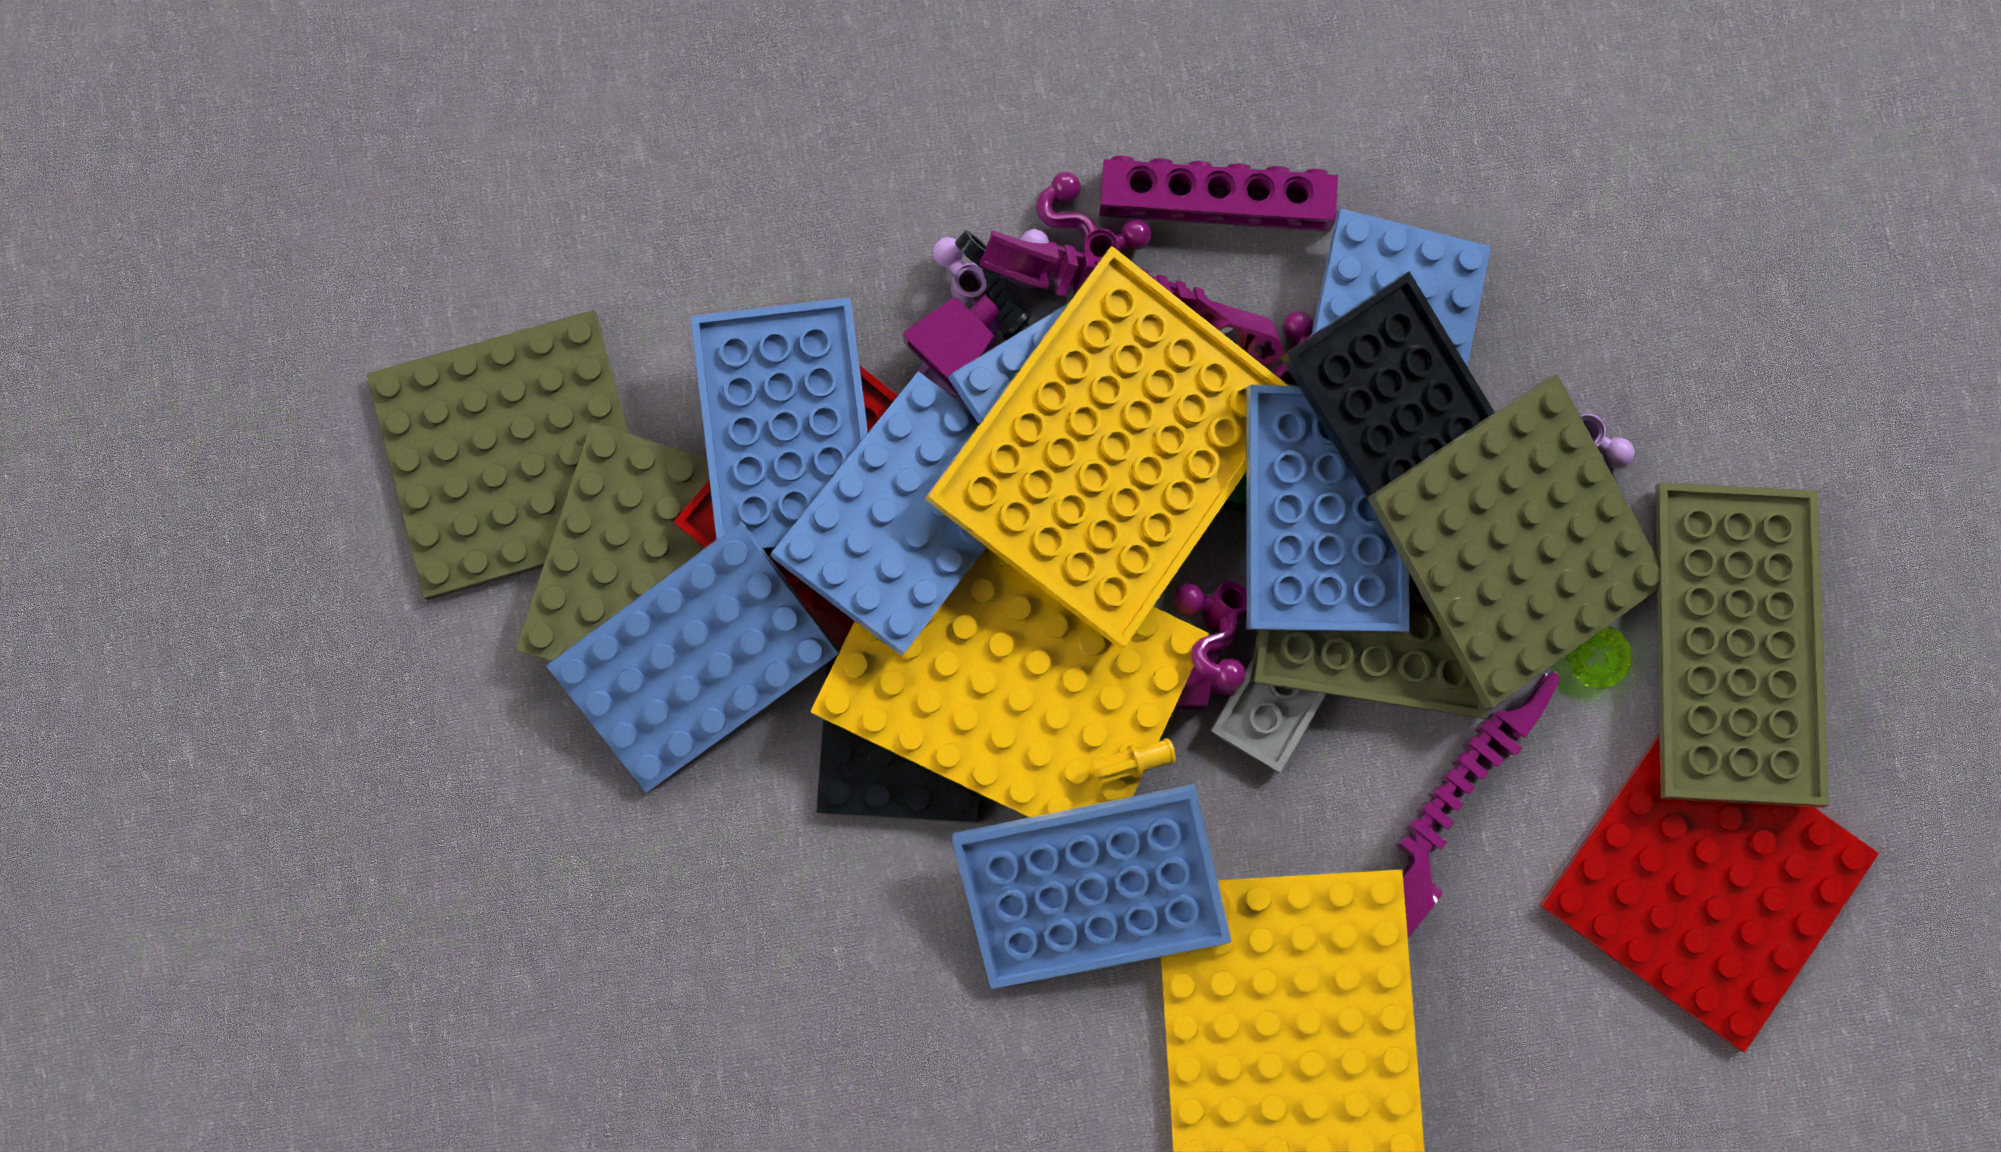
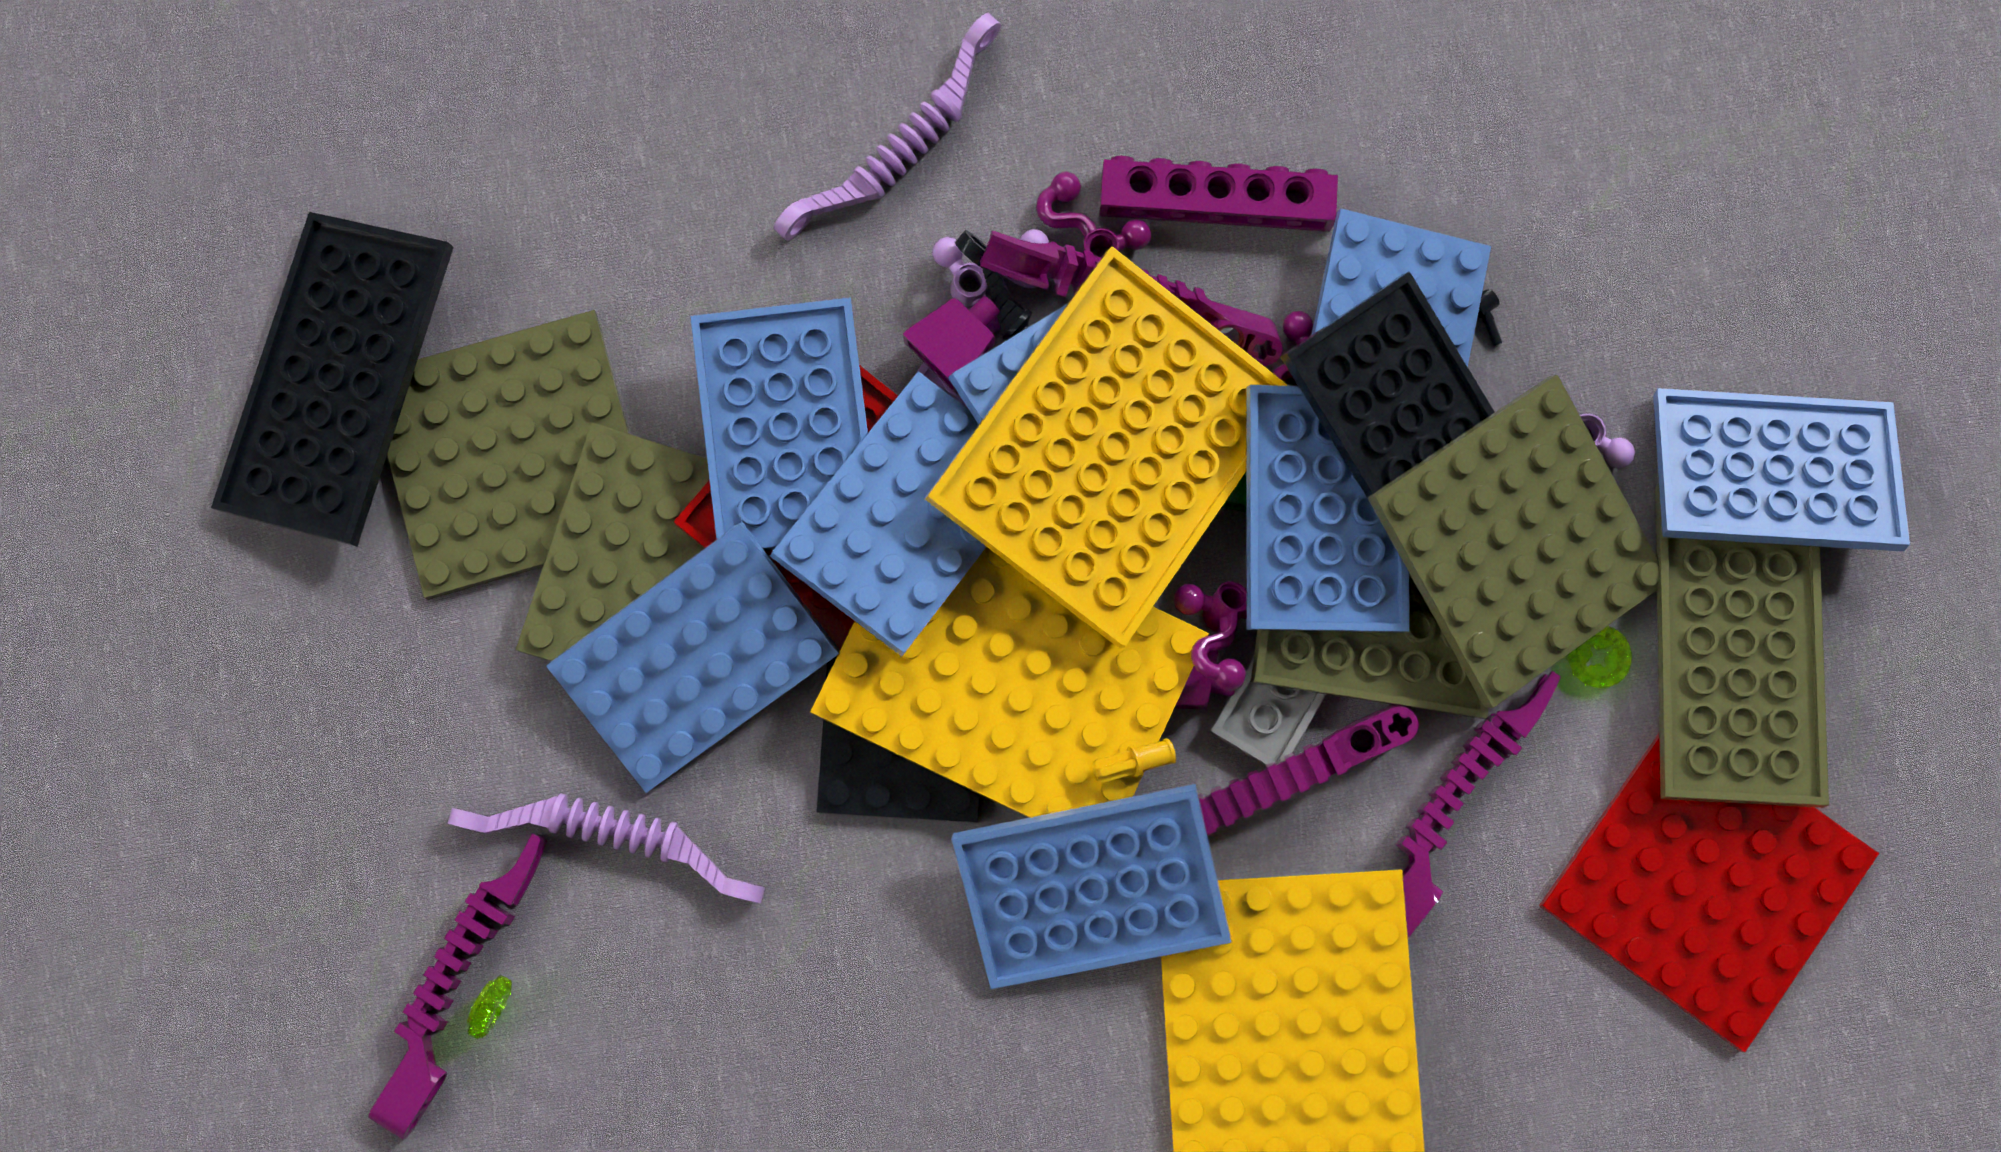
(332, 378): none -> black plate
(417, 1075): none -> magenta piece
(488, 1006): none -> clear neon green gear
(555, 812): none -> lavender piece
(866, 185): none -> lavender piece
(1304, 769): none -> magenta piece
(1489, 302): none -> black hand
(1779, 470): none -> plate

